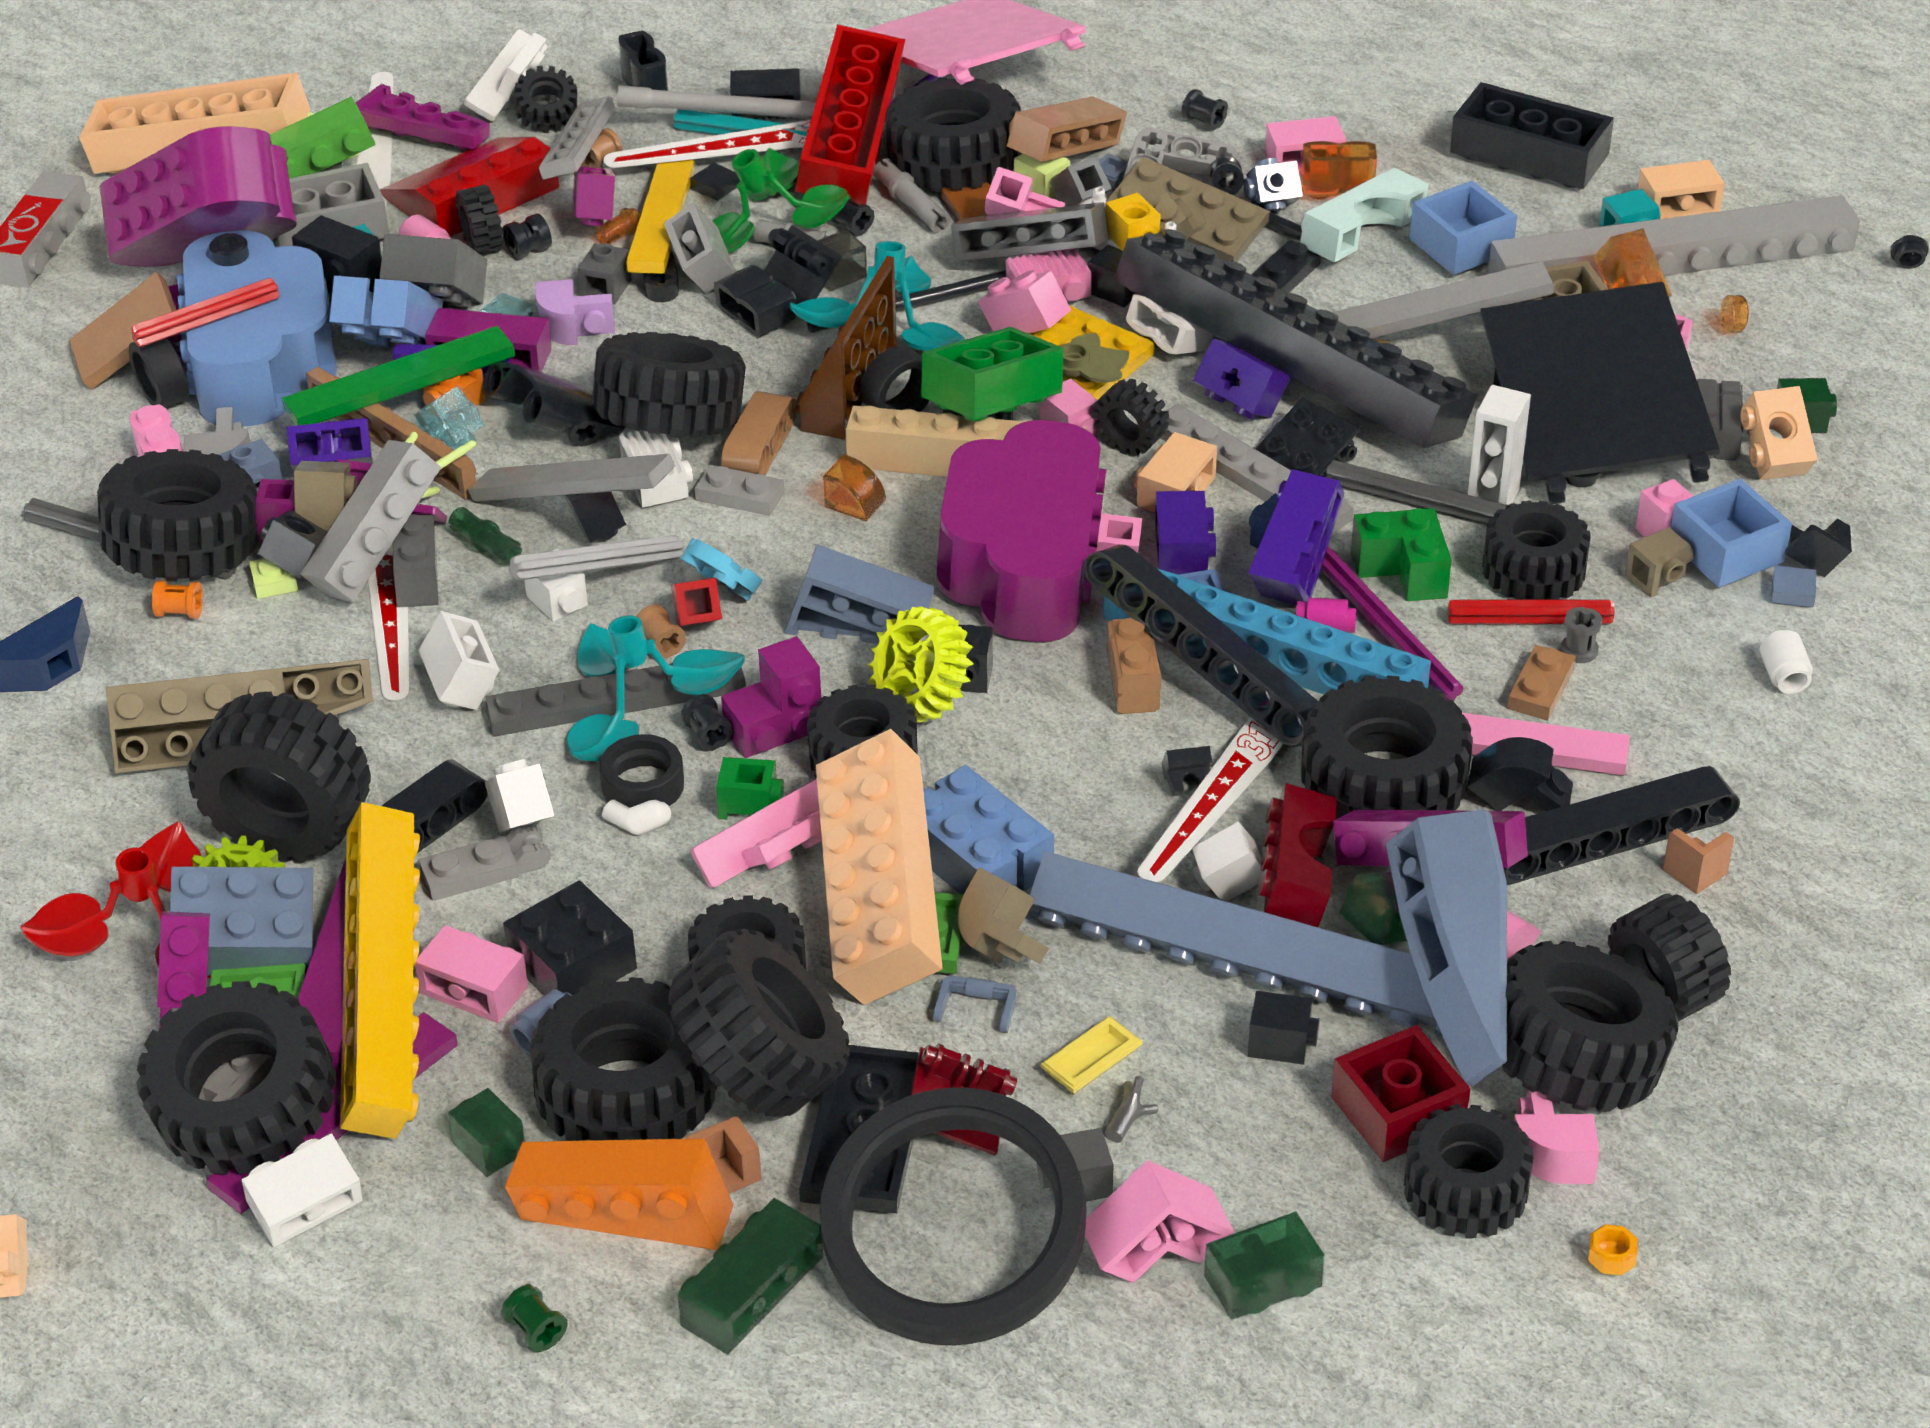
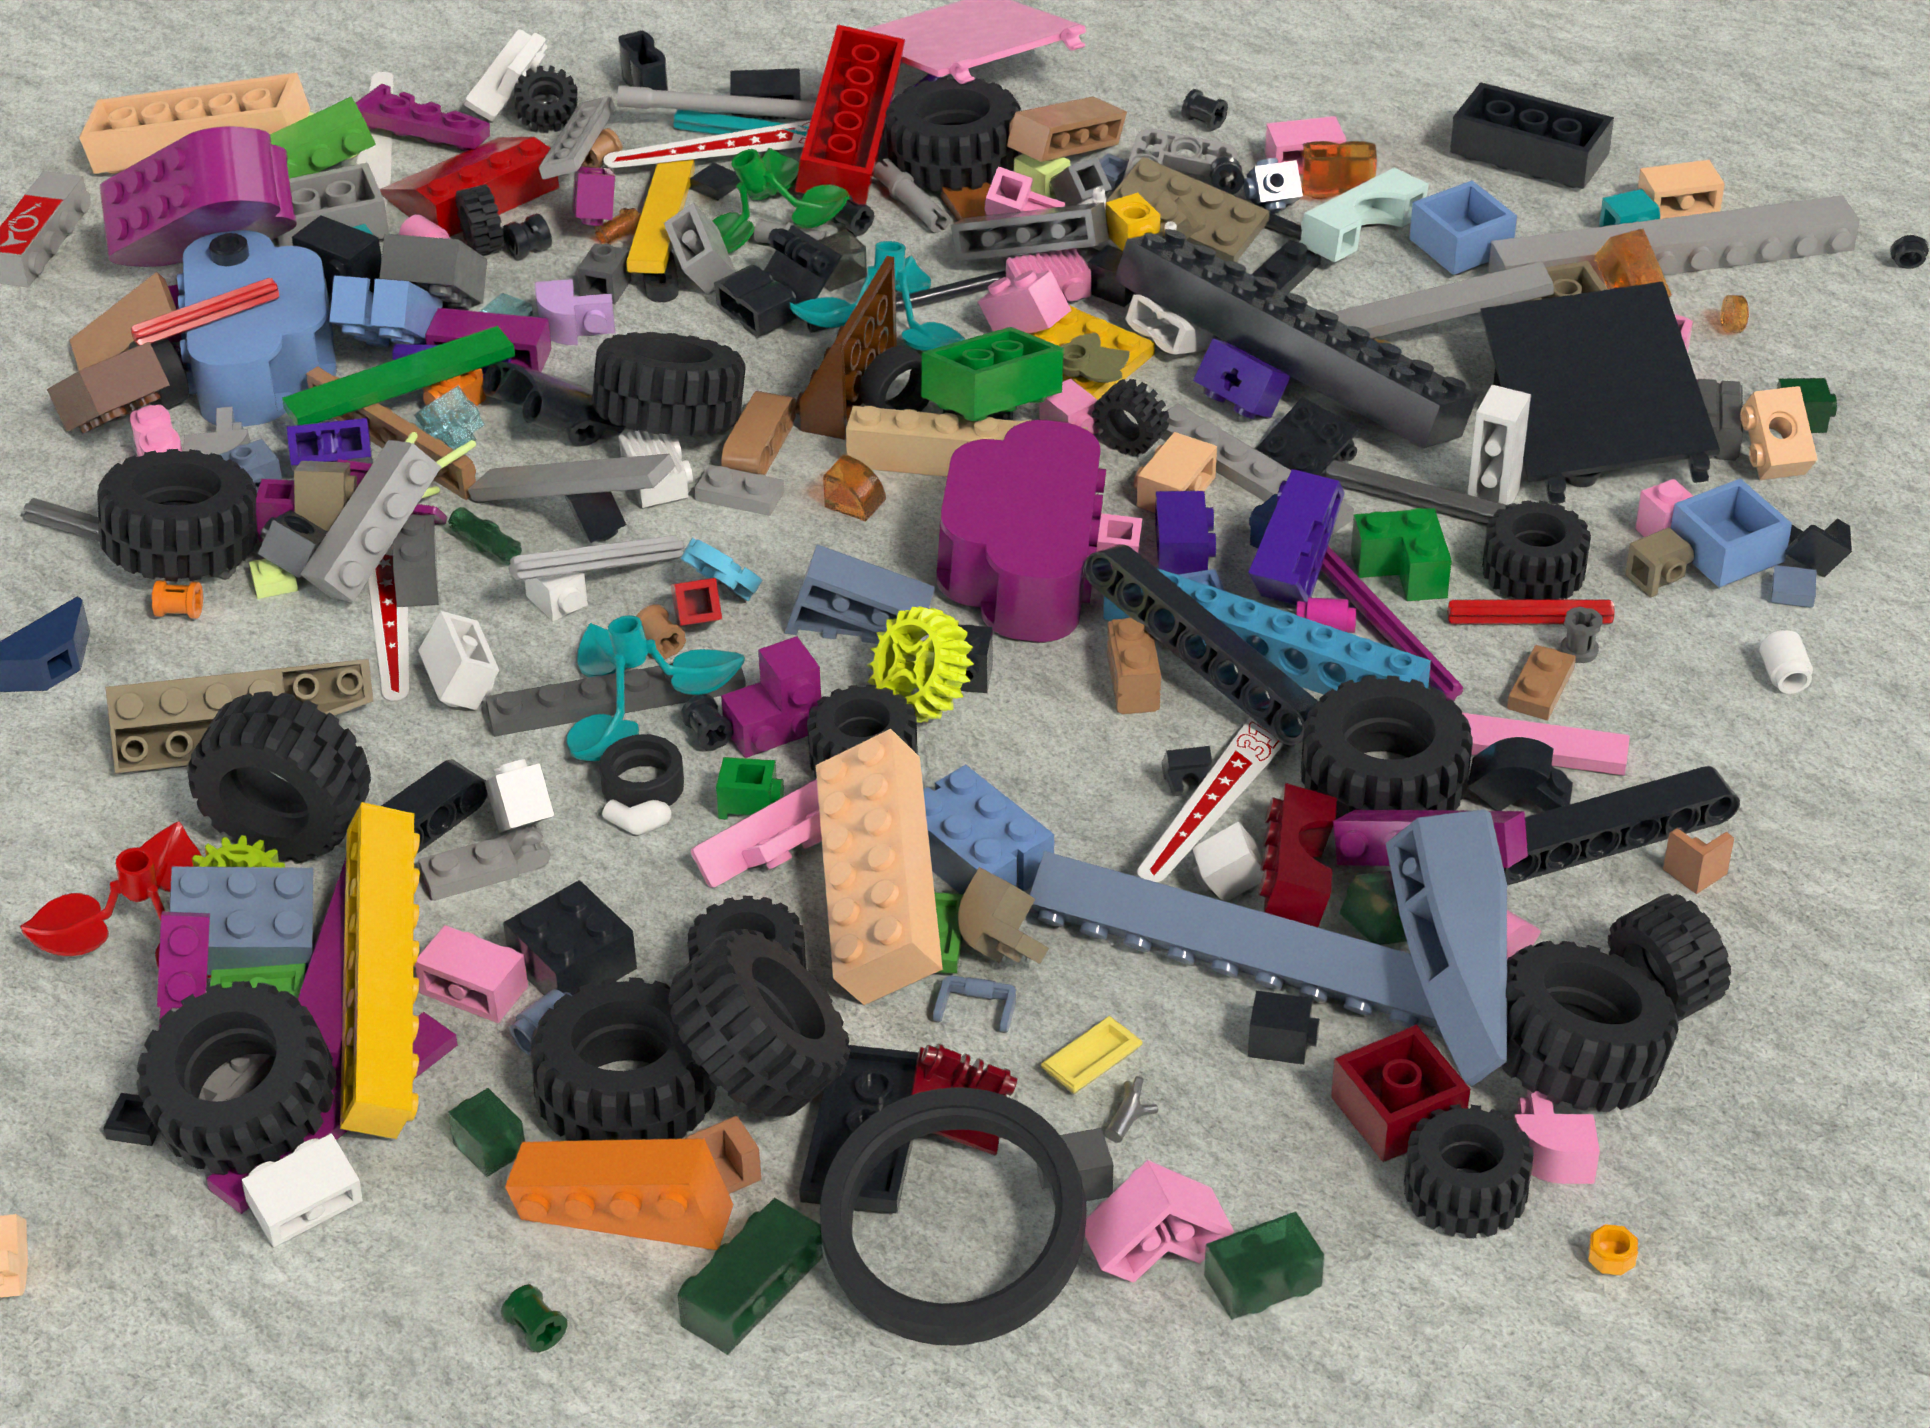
(109, 389): none -> brick
(130, 1122): none -> black tile

